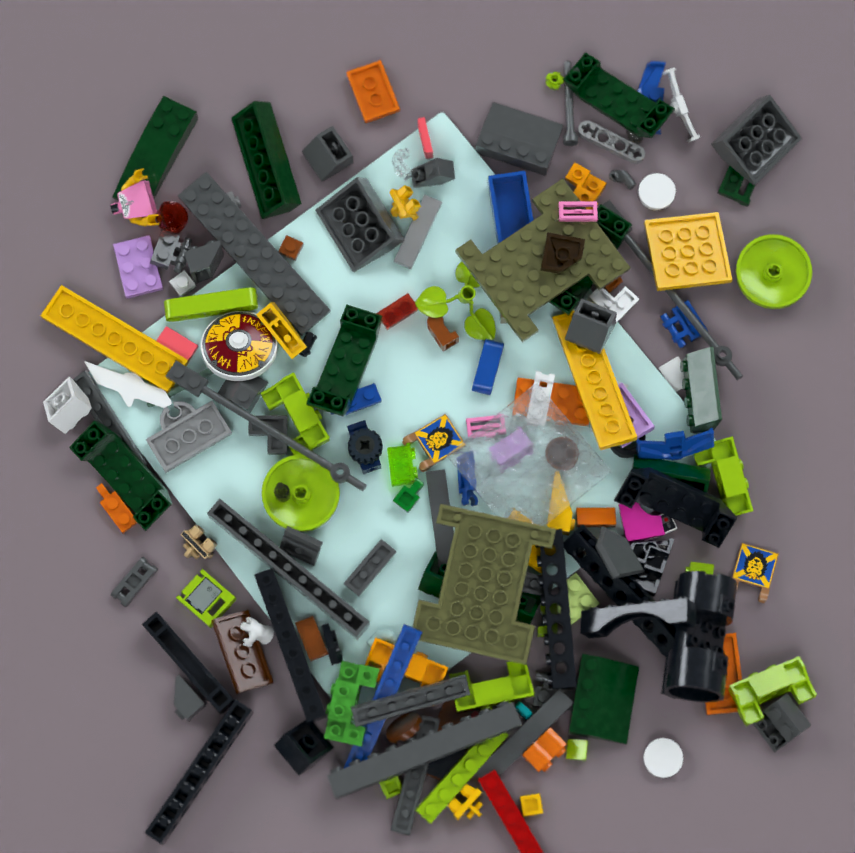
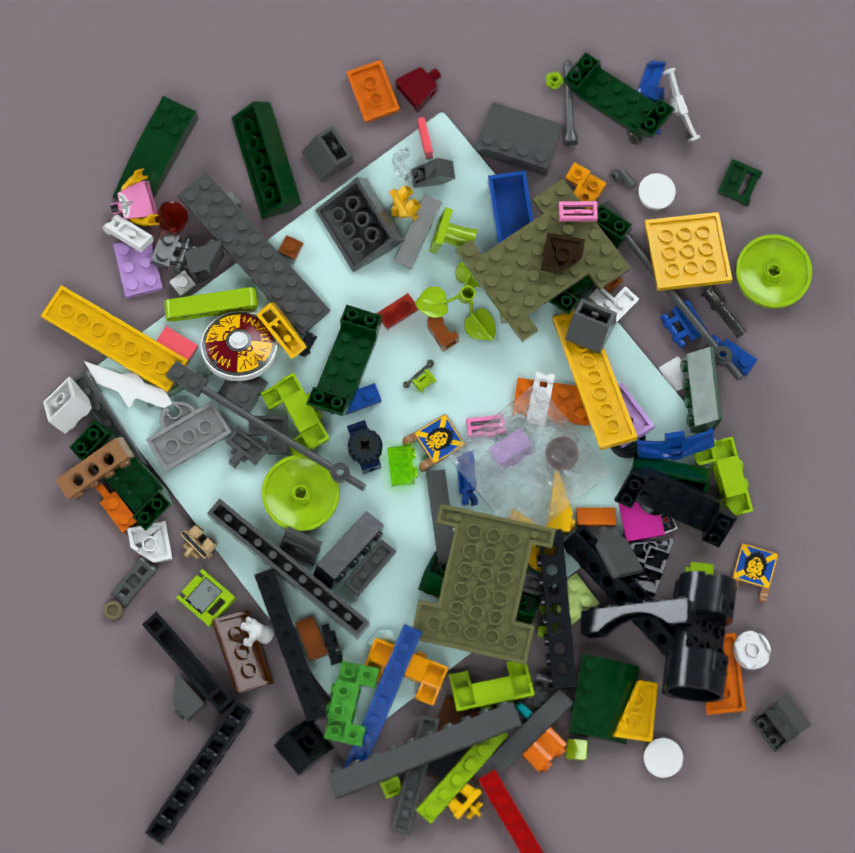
(69, 481): none -> medium nougat brick
(113, 610): none -> dark tan tile
(128, 233): none -> white plate
(151, 544): none -> white plate
(244, 448): none -> dark grey hinge
(282, 492): clear smoke cylinder -> none
(348, 550): none -> wedge
(403, 727): reddish brown tile -> none
(408, 496): green plate -> none
(410, 700): dark grey tile -> none
(418, 86): none -> dark red torso
(423, 381): none -> lime bush
(430, 363): none -> clear smoke hinge
(450, 233): none -> lime plant
(487, 367): blue beam -> none
(531, 805): yellow tile -> none
(612, 140): light grey beam -> none
(639, 713): none -> yellow wing
(718, 304): none -> clear smoke pin
(740, 358): none -> blue plate
(751, 650): none -> white tile
(757, 139): dark grey slope -> none
(769, 684): lime bracket -> none

